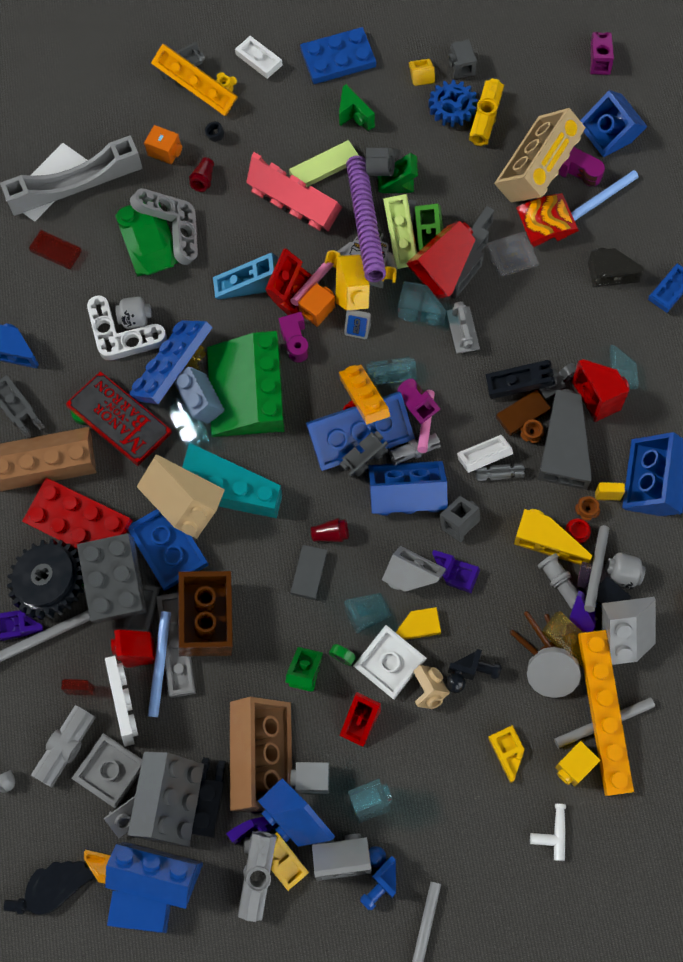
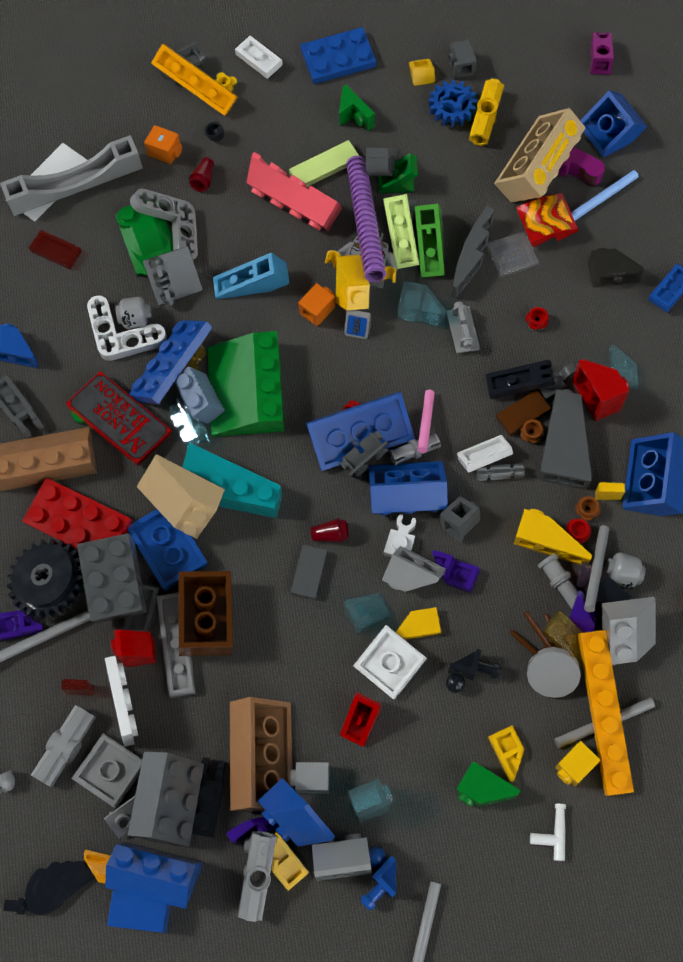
(159, 664): light blue bar -> none
(172, 275): none -> dark grey hinge
(286, 281): red slope -> none
(295, 344): magenta leg -> none
(304, 669): green slope -> none
(315, 278): bright pink bar -> none
(342, 654): green tile -> none
(364, 394): light orange plate -> none
(397, 371): clear light blue hinge -> none
(400, 537): none -> white plate
(417, 400): magenta leg -> none
(433, 686): tan bracket -> none
(443, 259): red slope -> none
(484, 787): none -> green slope
(540, 313): none -> red plate

